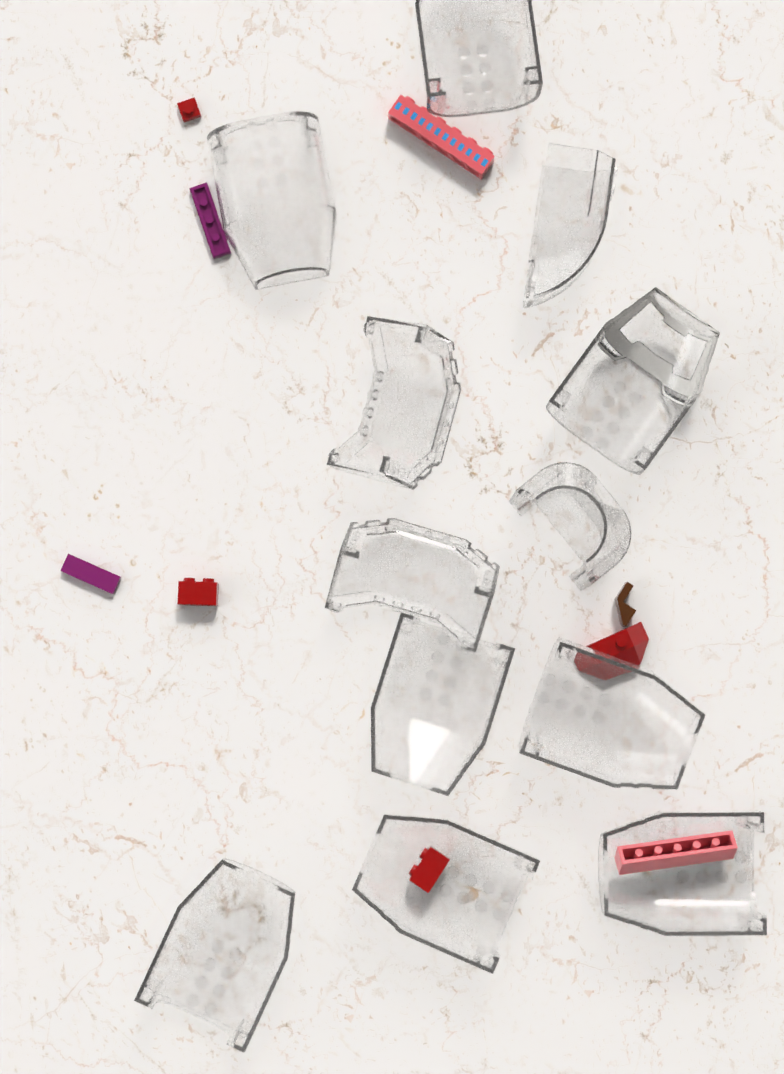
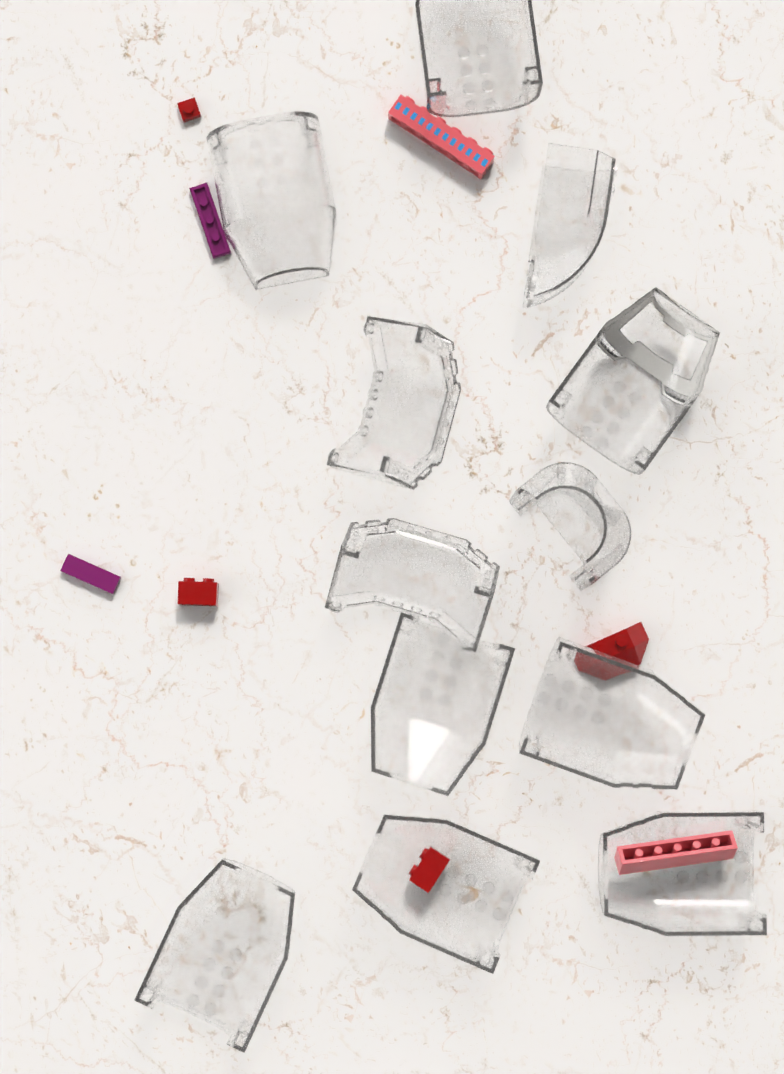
(624, 611): reddish brown slope -> none

